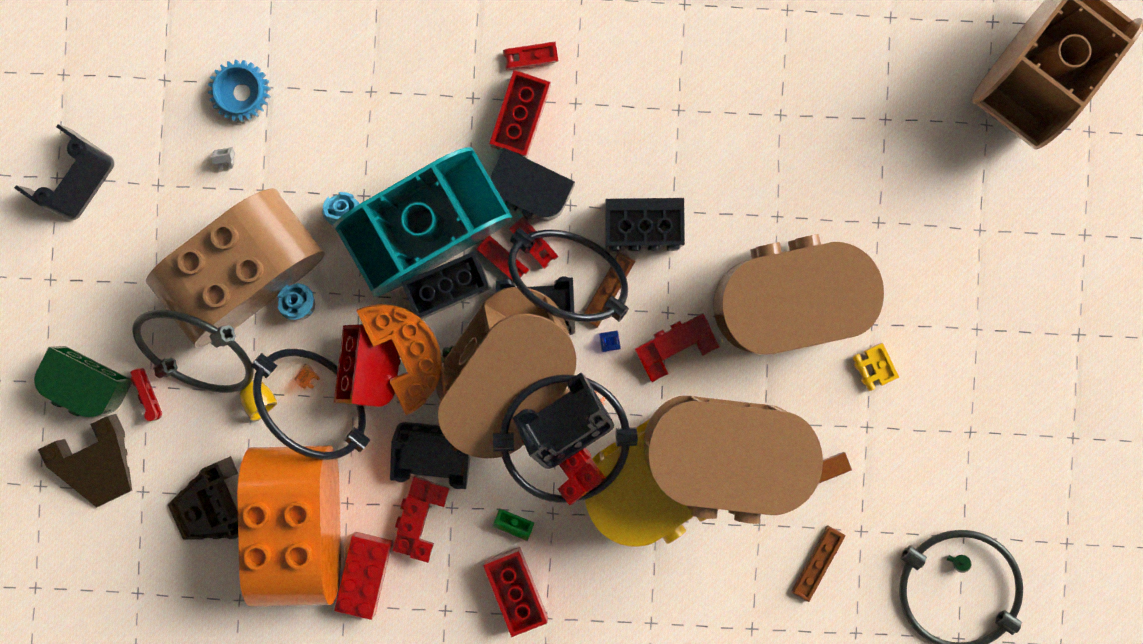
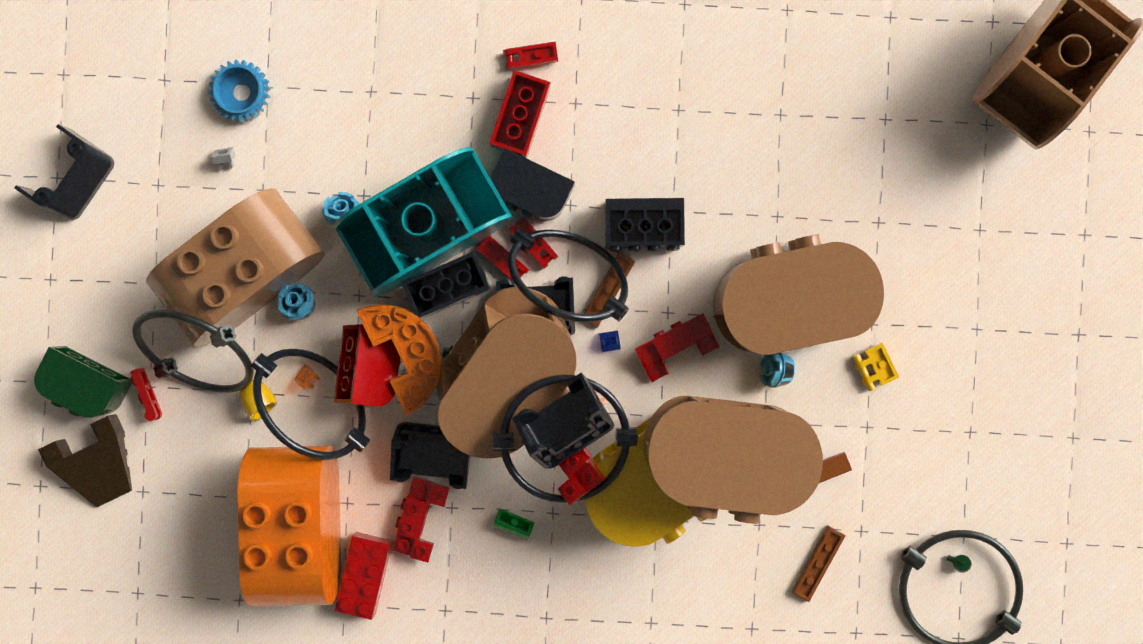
(206, 504): dark brown wedge -> none
(515, 591): red brick -> none
(777, 370): none -> medium azure cone

